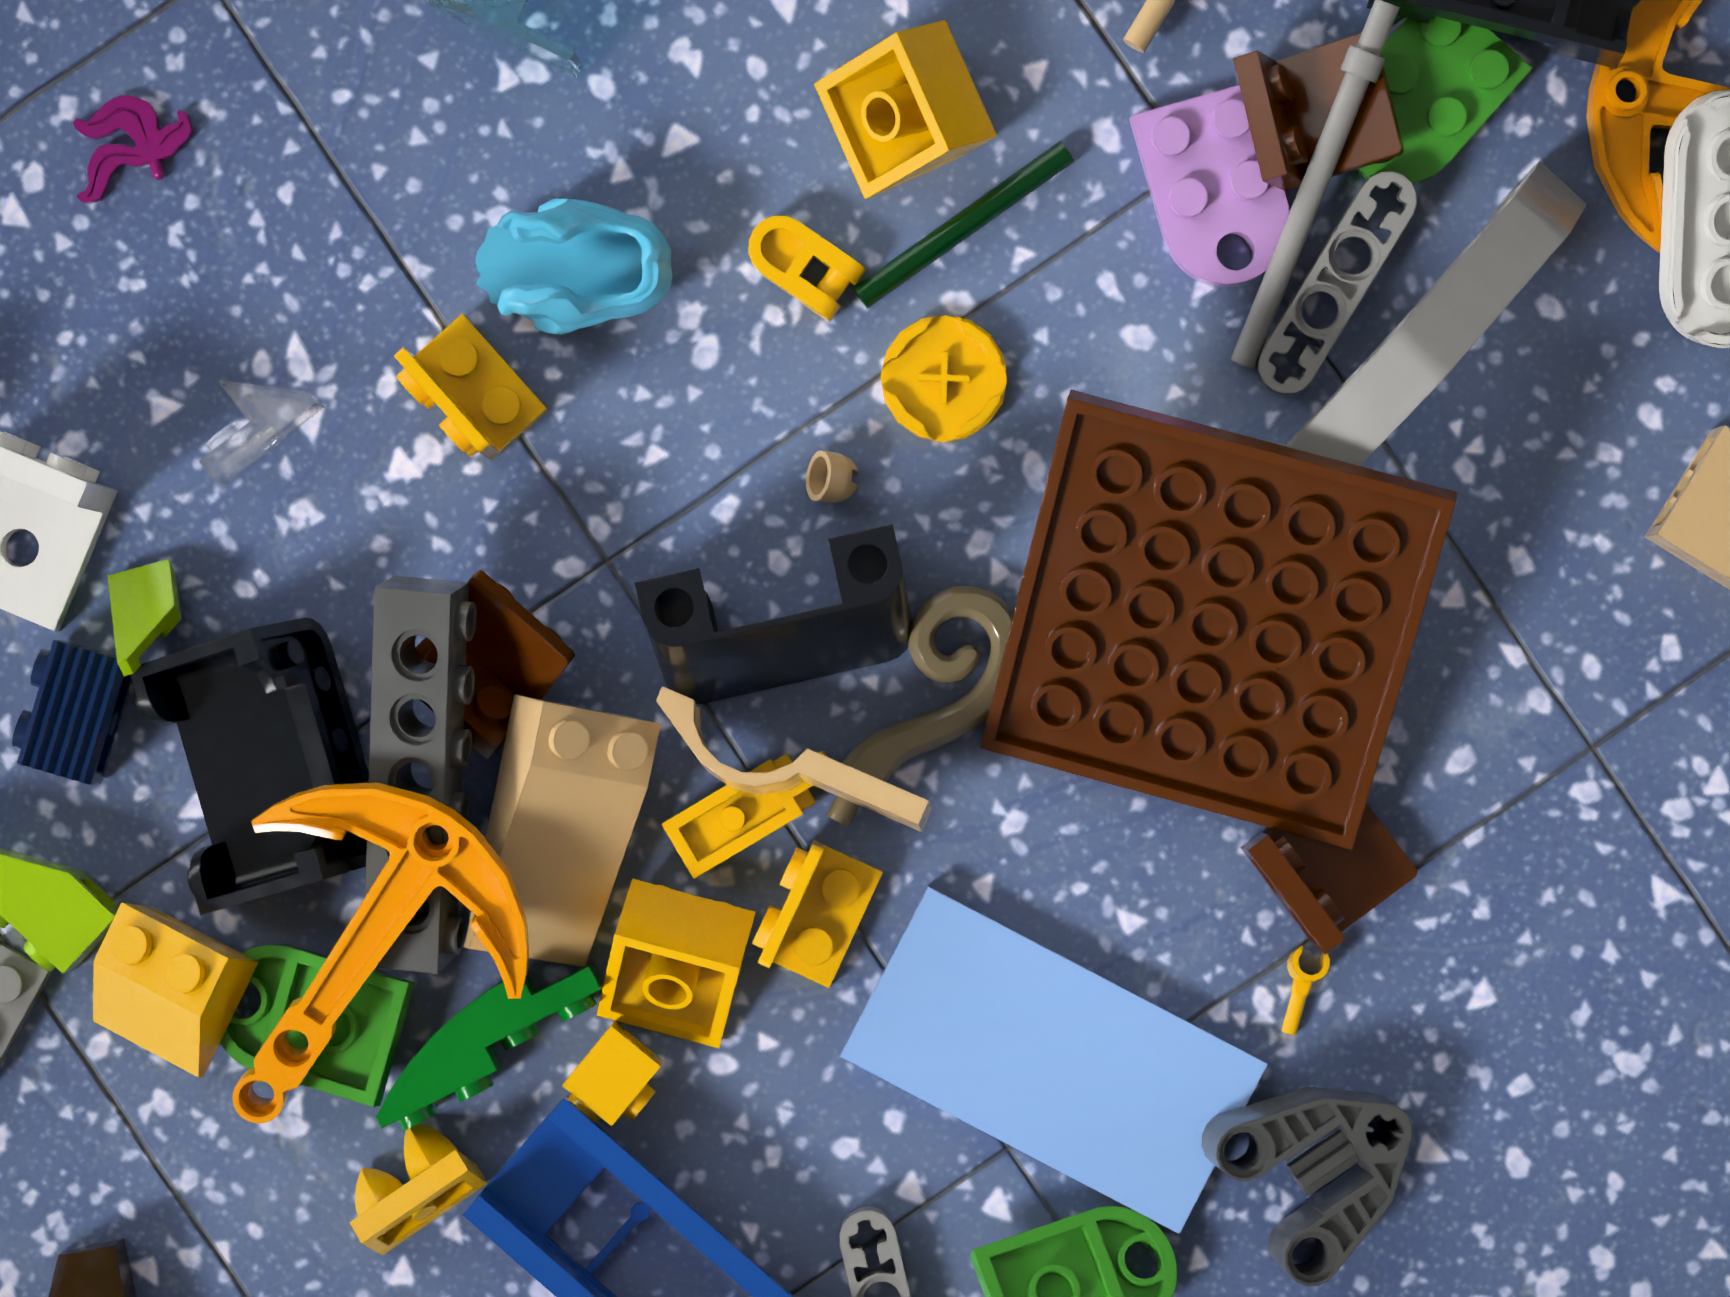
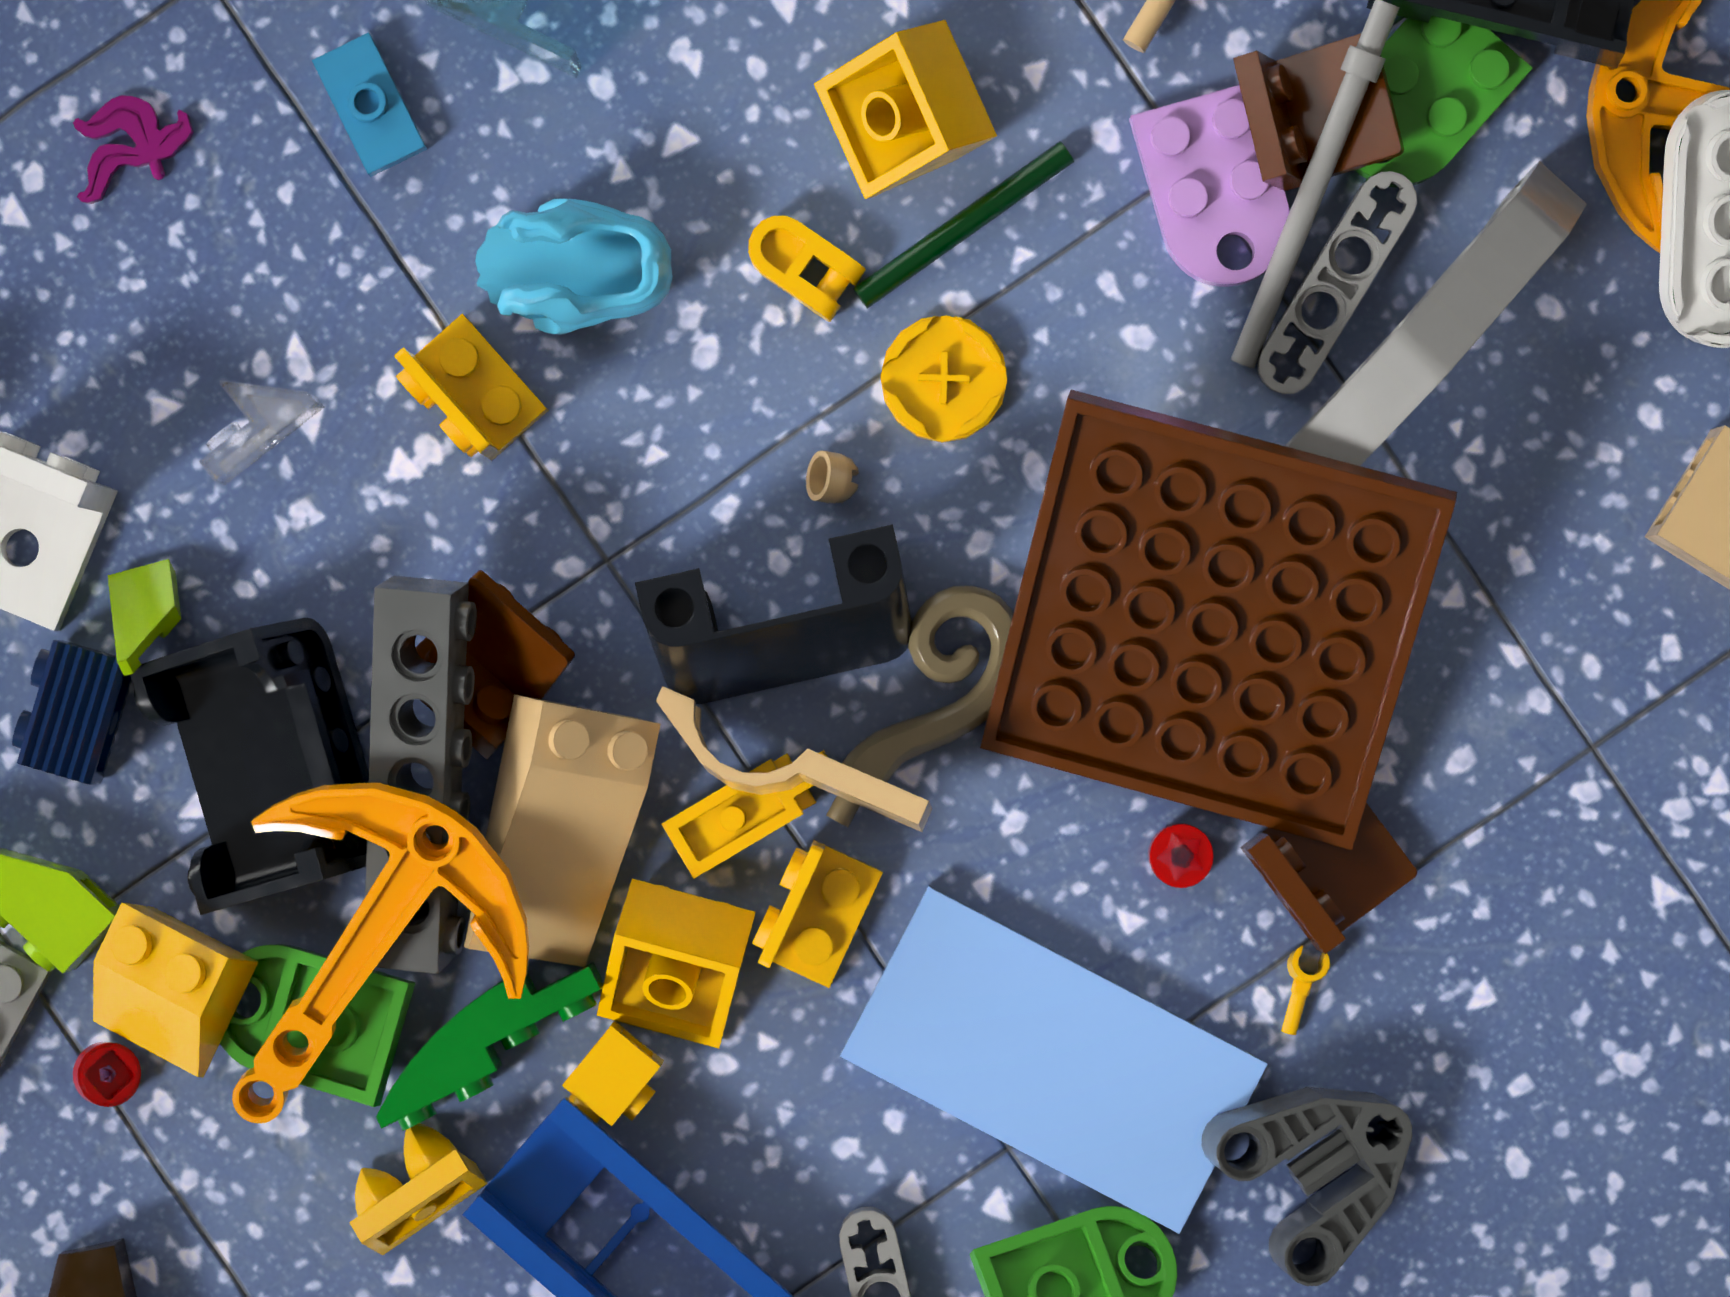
(107, 1074): none -> red tile
(369, 104): none -> dark azure plate
(1180, 855): none -> red tile

